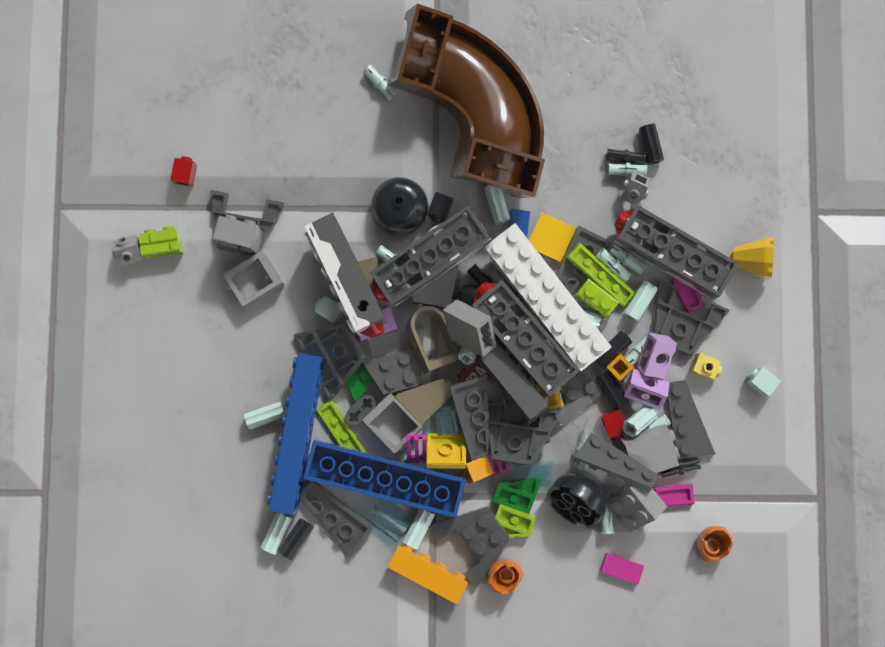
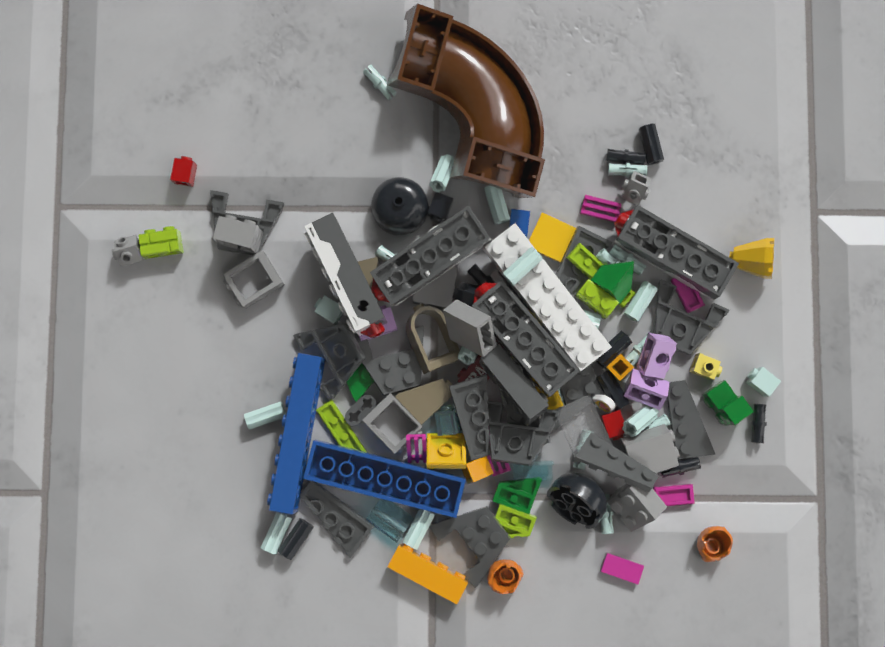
(442, 173): none -> light aqua axle
(522, 266): none -> light aqua axle
(601, 201): none -> dark pink tile
(604, 403): none -> tile
(615, 279): none -> green slope
(727, 405): none -> green brick
(758, 423): none -> black pin

